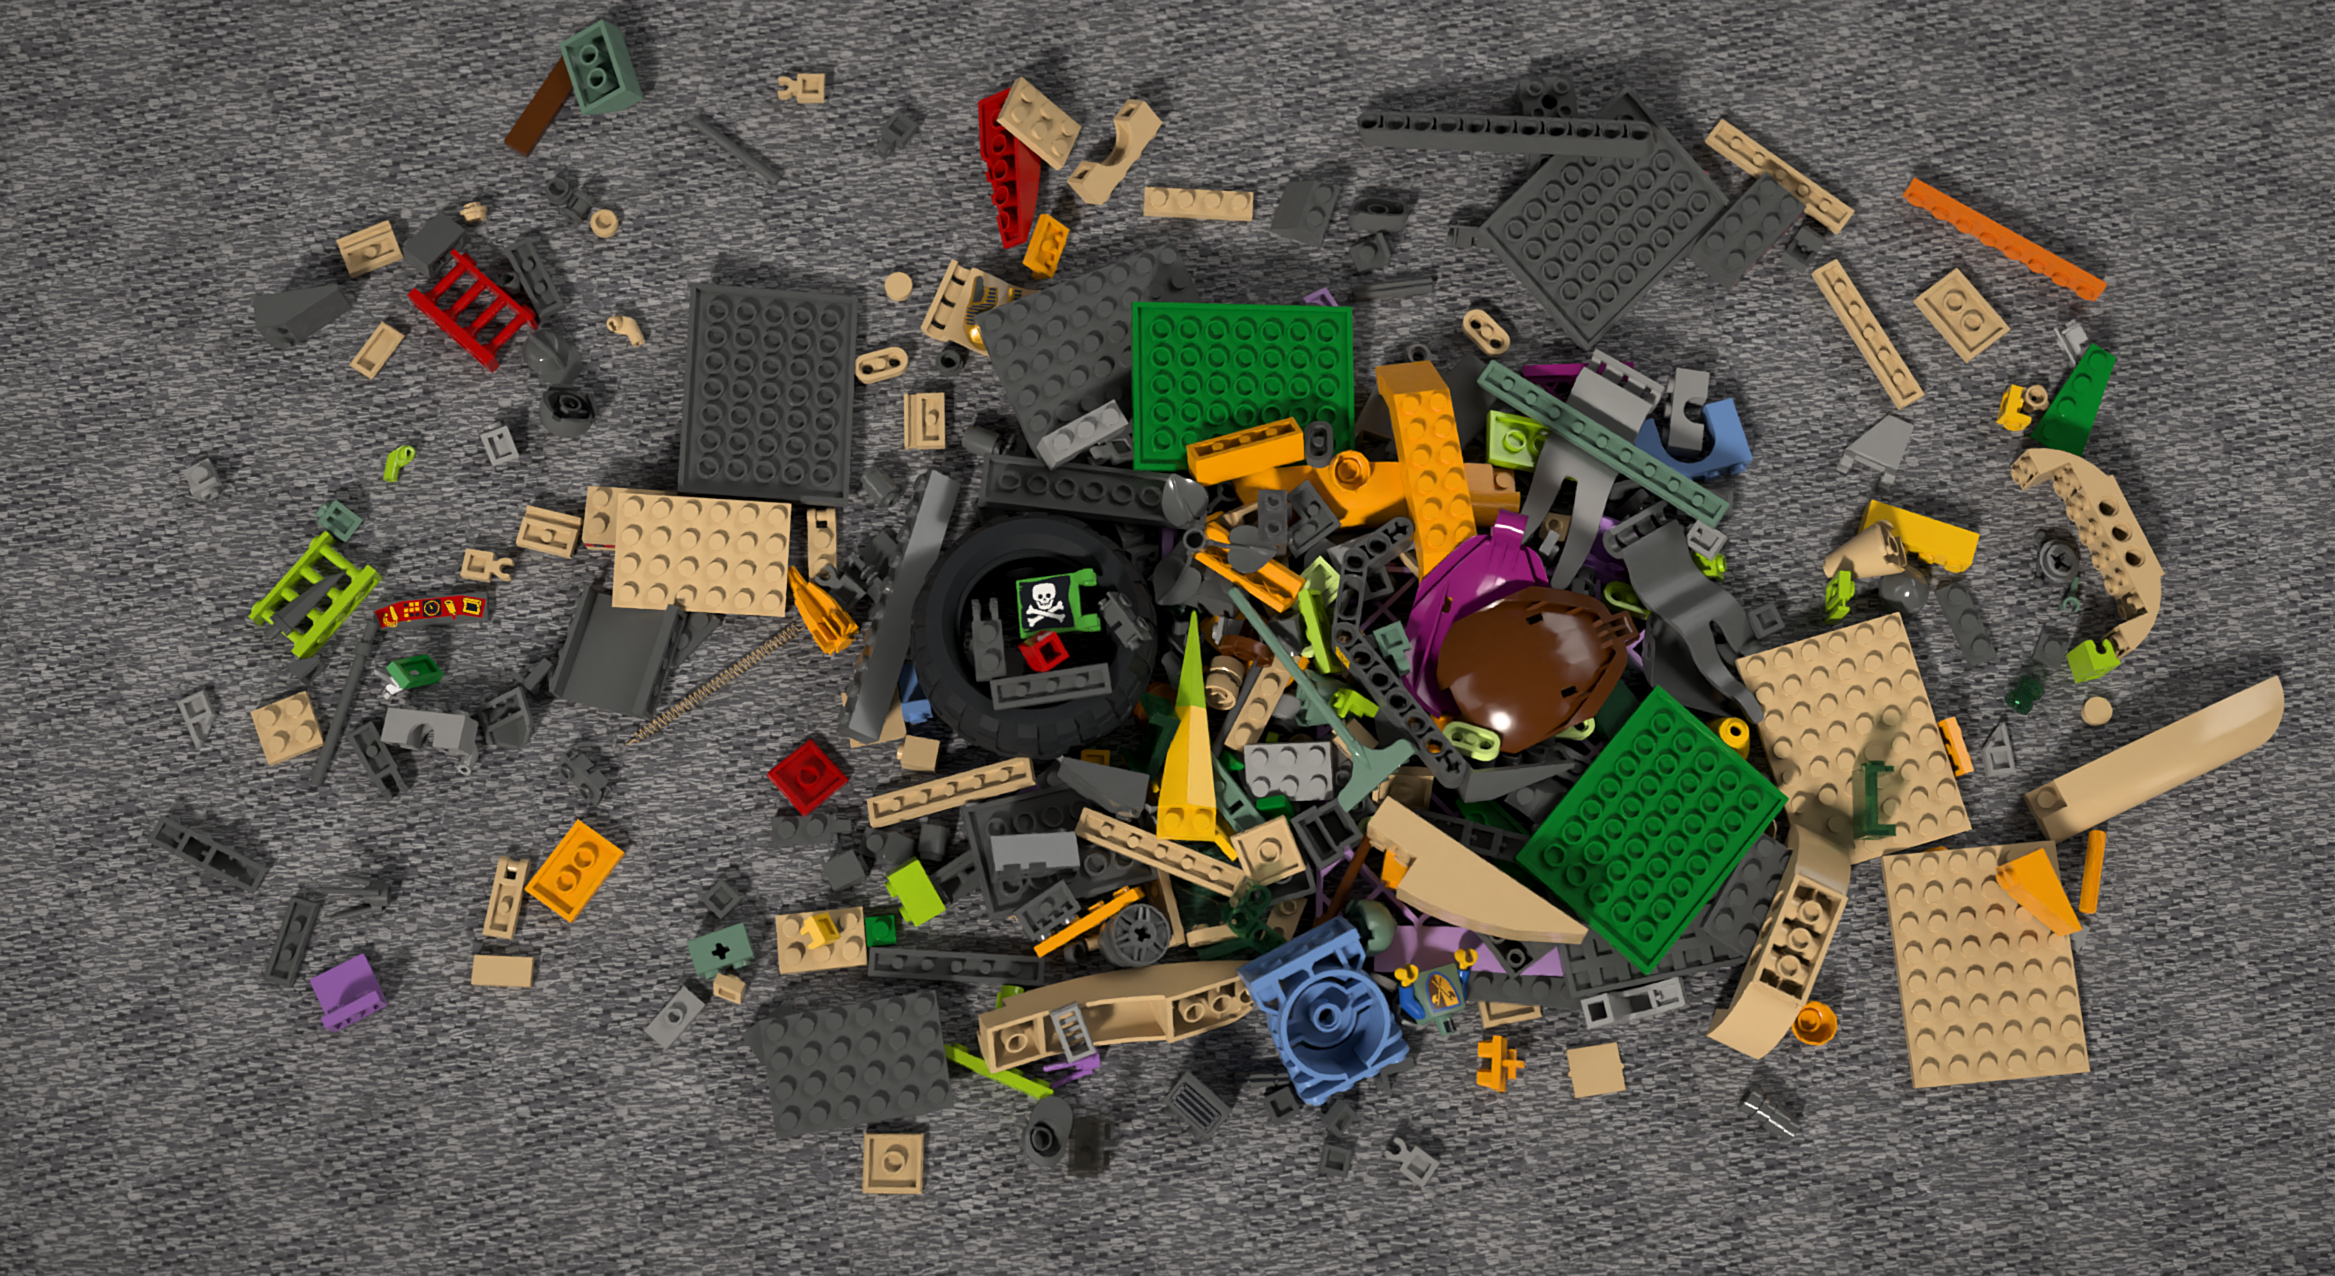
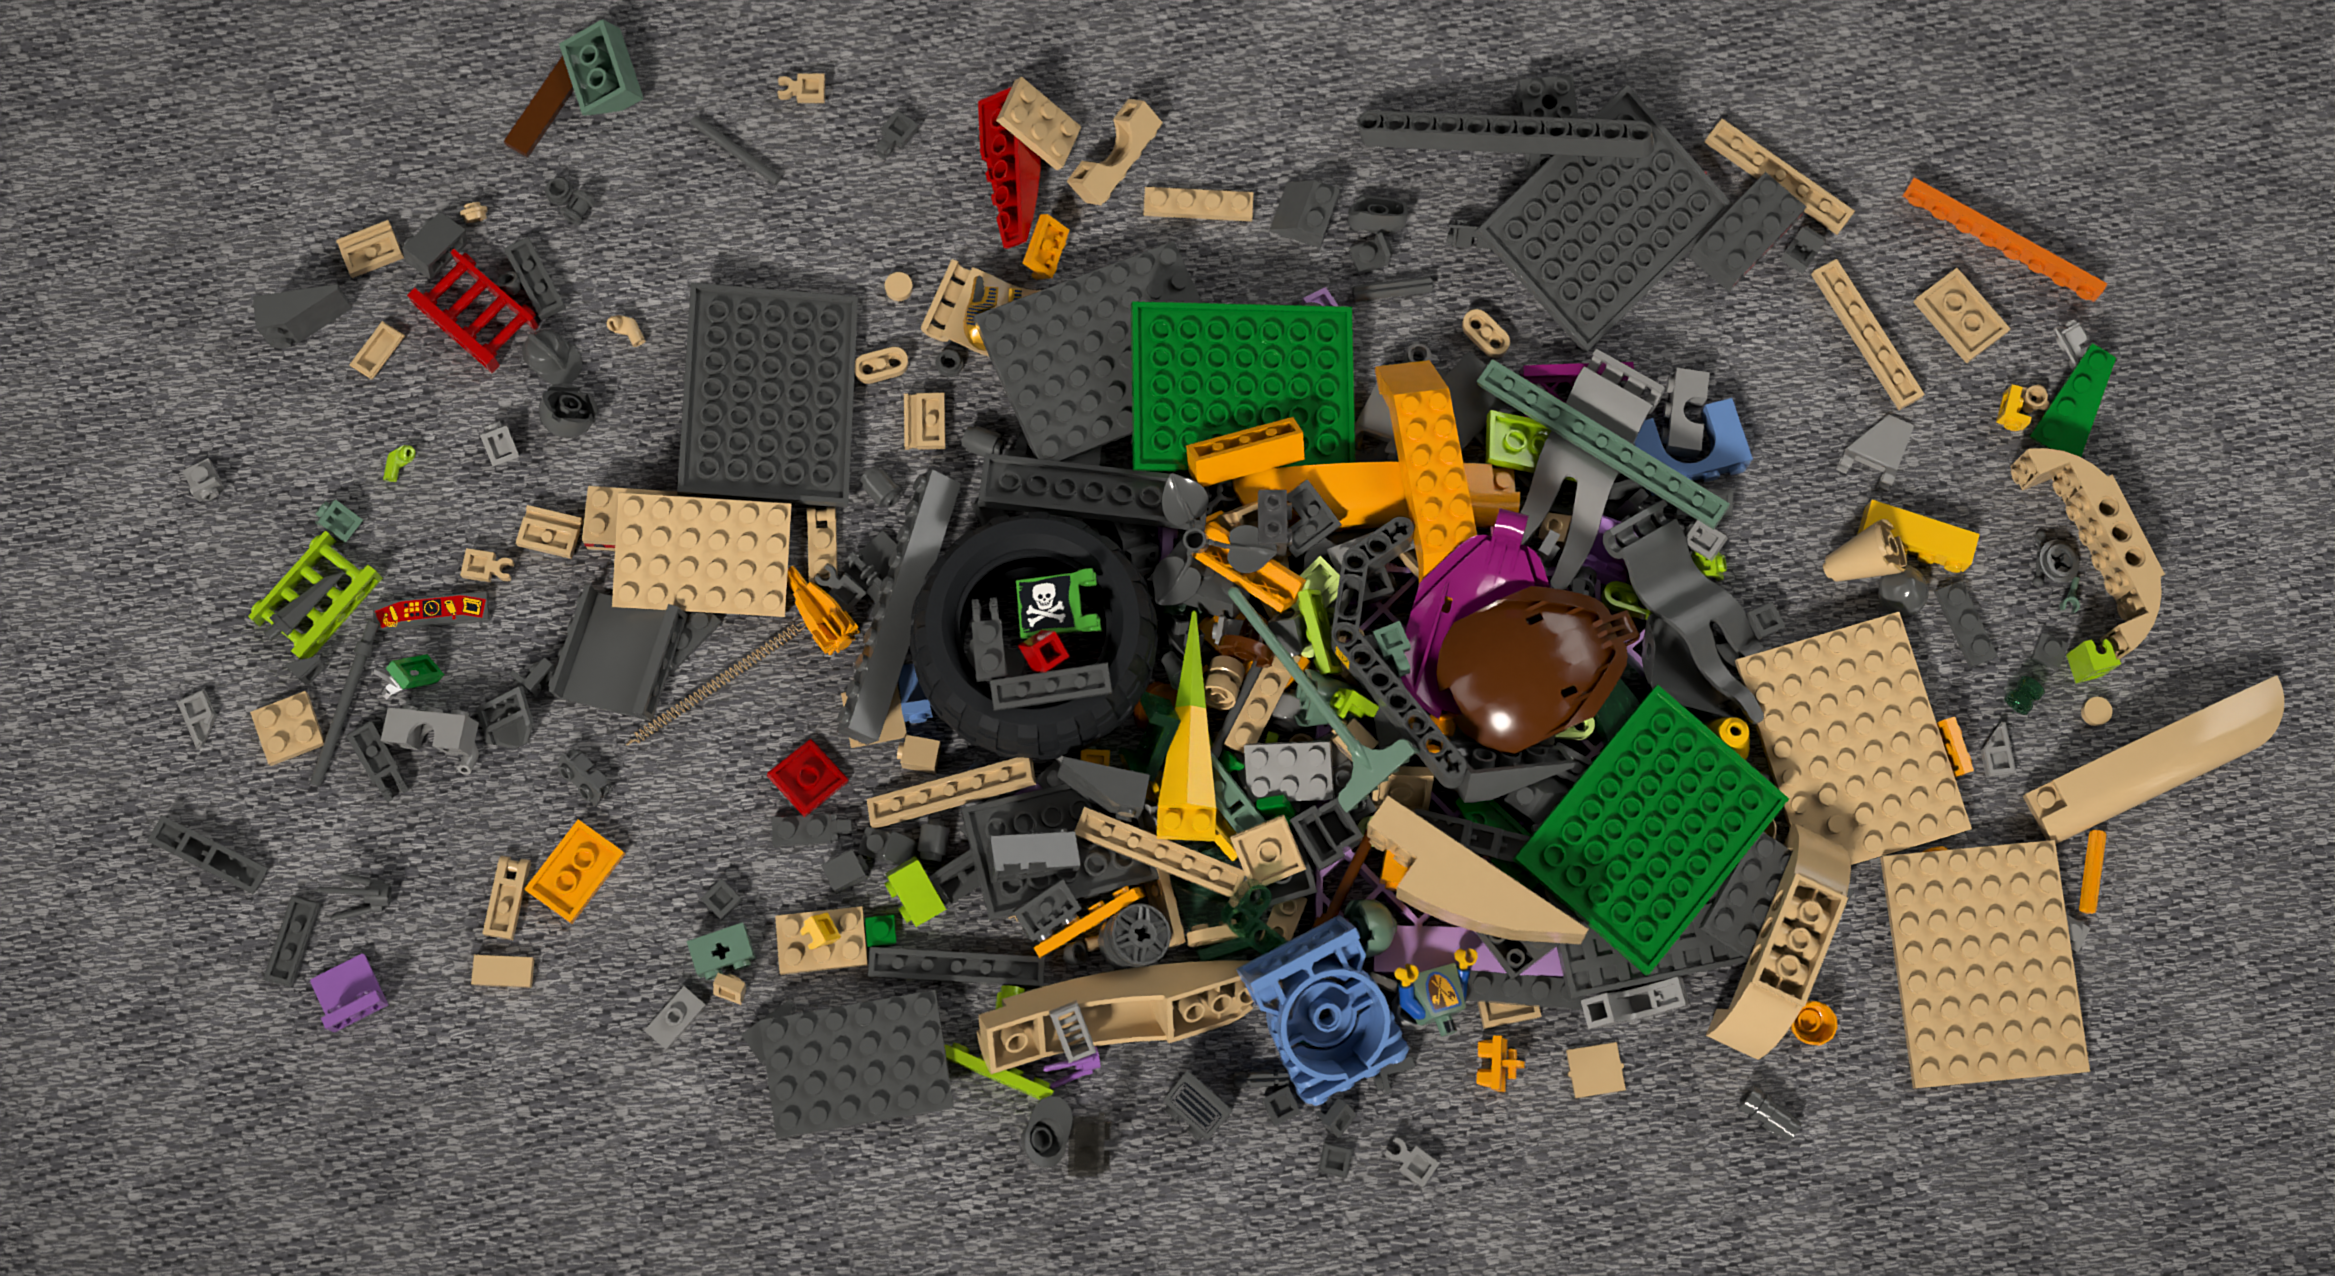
(604, 223): tan tile -> none
(893, 1163): tan tile -> none
(1083, 432): light grey arch -> none
(1116, 450): light grey plate -> none
(1132, 627): dark grey hinge -> none
(1318, 444): dark grey plate -> none
(1349, 471): light orange hair -> none
(1473, 740): yellowish green plate -> none
(1838, 592): lime plate -> none
(1866, 802): clear green panel -> none
(2037, 889): light orange slope -> none

